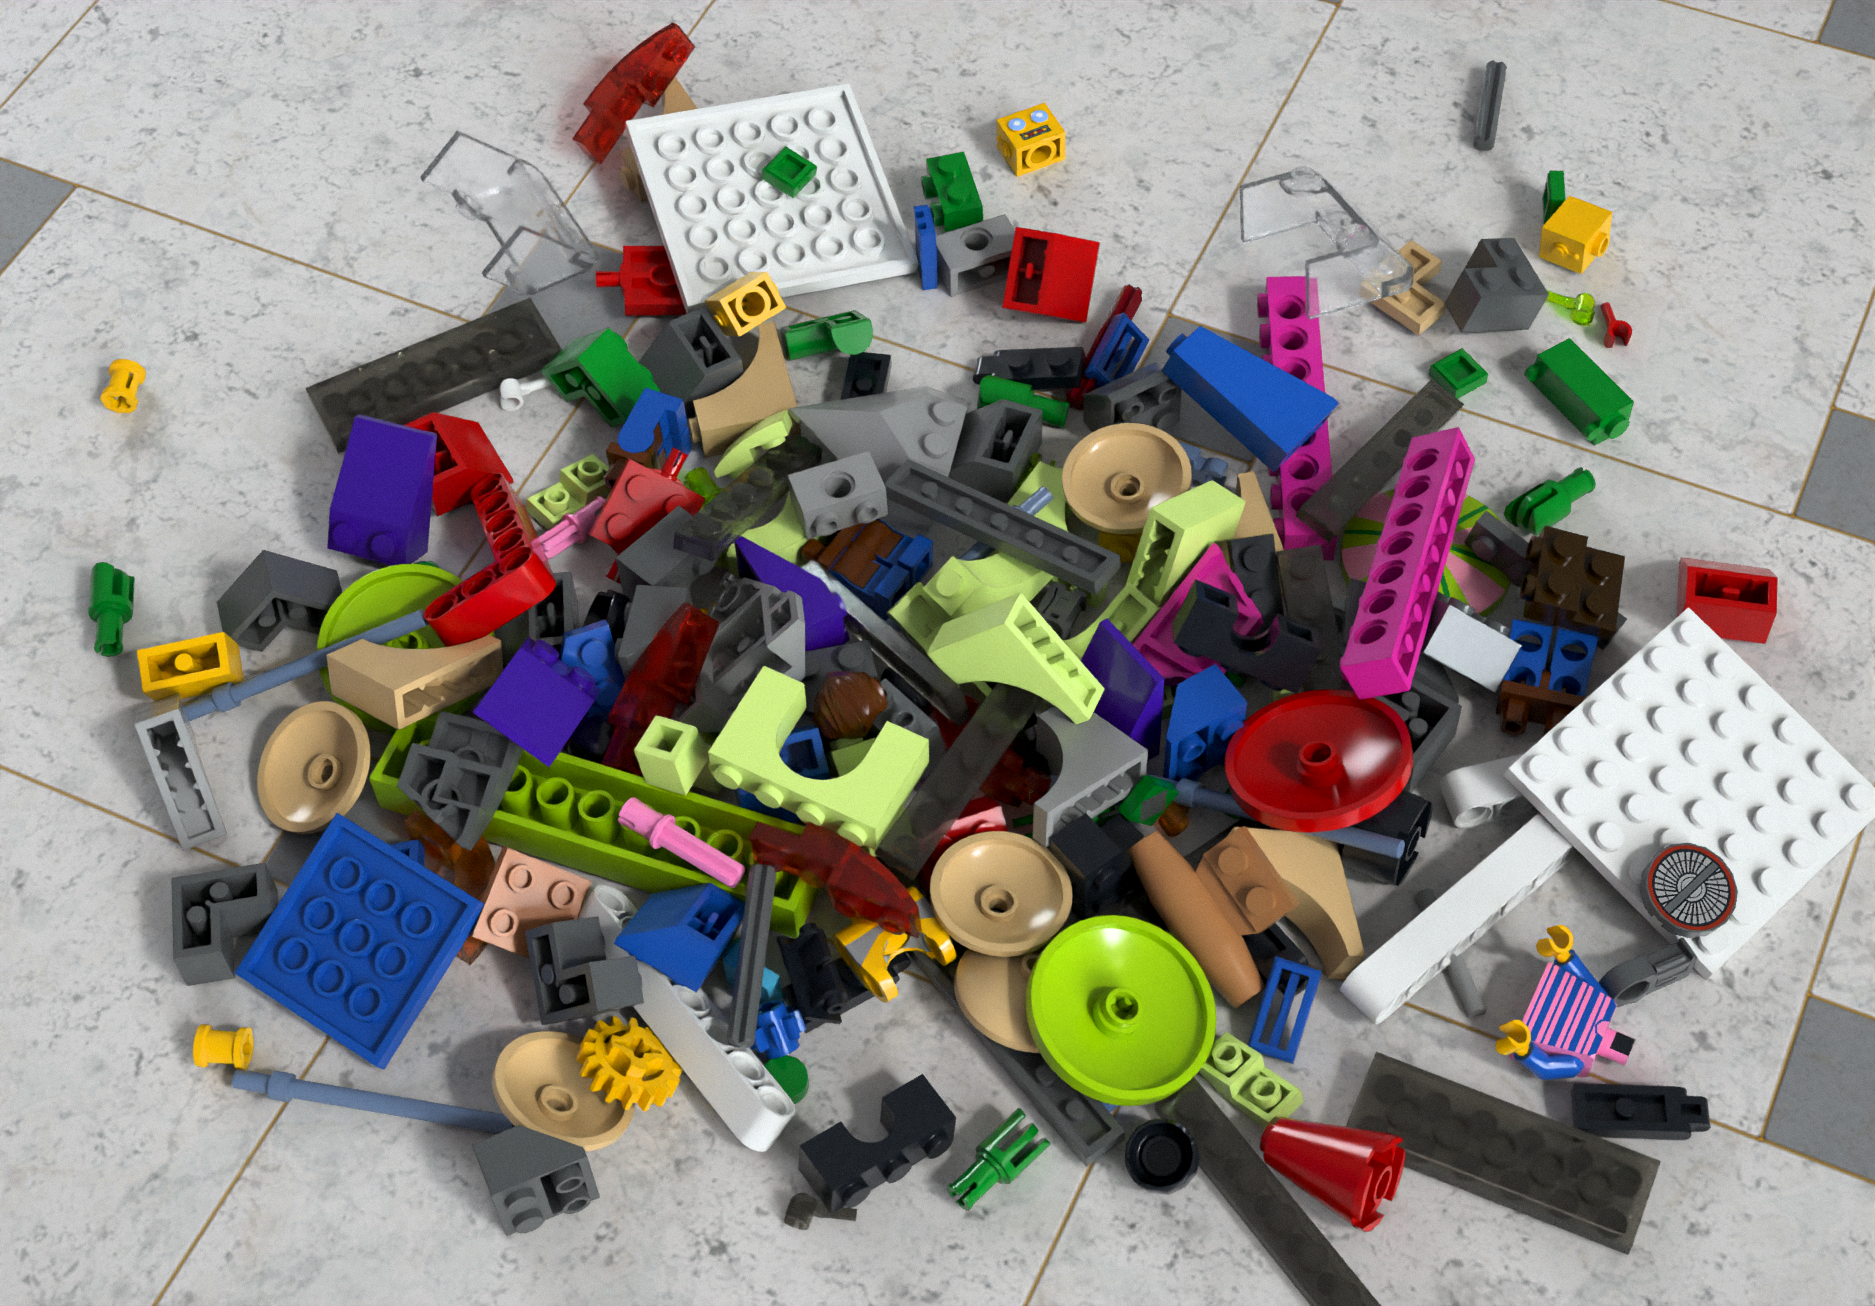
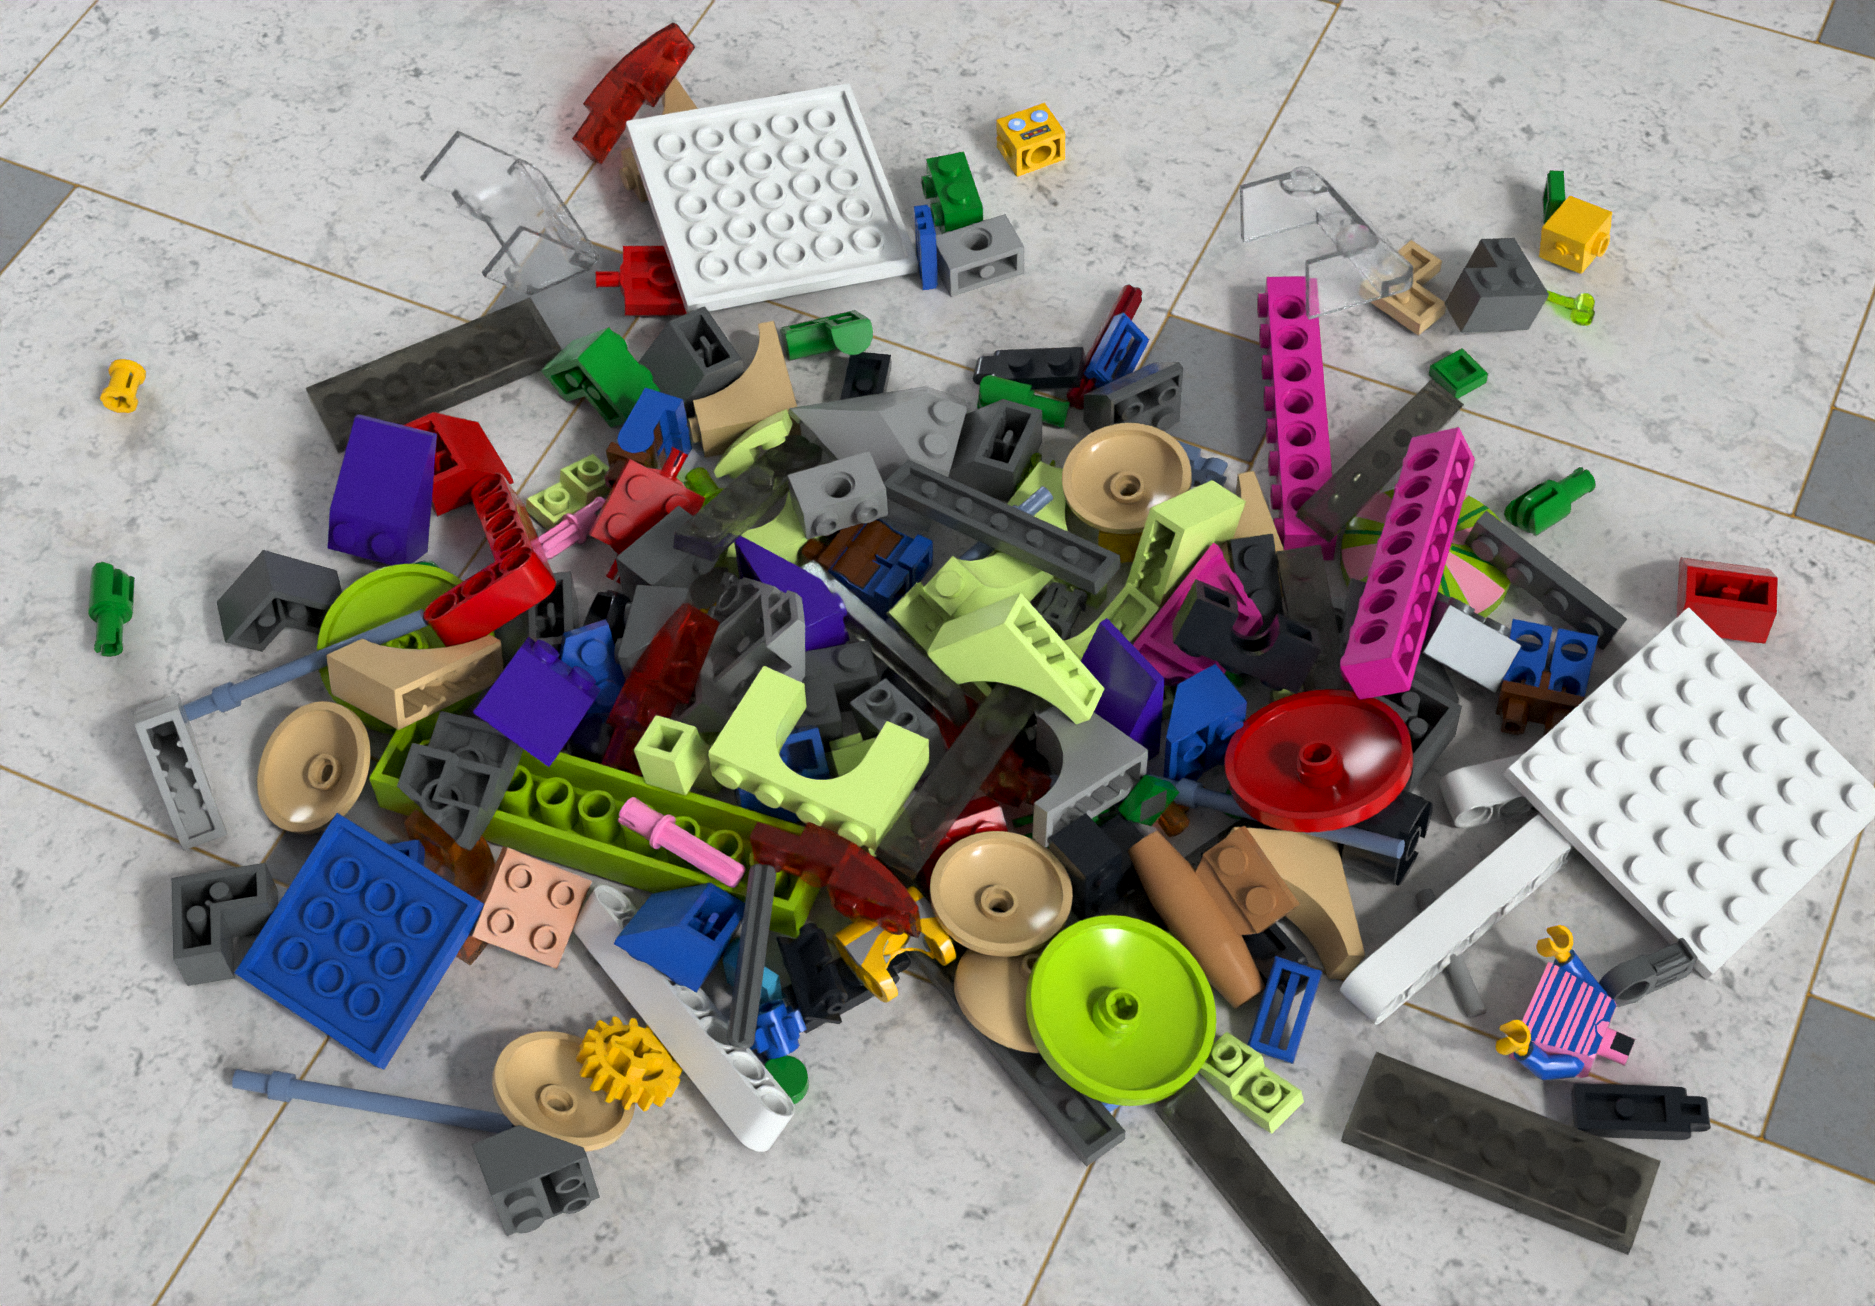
(190, 666): yellow brick -> none
(223, 1047): yellow bush -> none
(513, 392): white hand -> none
(574, 975): dark grey brick -> none
(745, 303): yellow head -> none
(789, 172): green tile -> none
(803, 1208): clear smoke hand -> none
(848, 704): reddish brown hair -> none
(848, 1169): black arch -> none
(994, 1163): green arm -> none
(1051, 274): red slope -> none
(1162, 1156): black hair -> none
(1247, 395): blue slope -> none
(1337, 1166): red cone -> none
(1489, 105): dark grey axle -> none
(1572, 583): dark brown plate -> none
(1581, 391): green brick -> none
(1614, 327): red hand -> none
(1688, 890): tile -> none

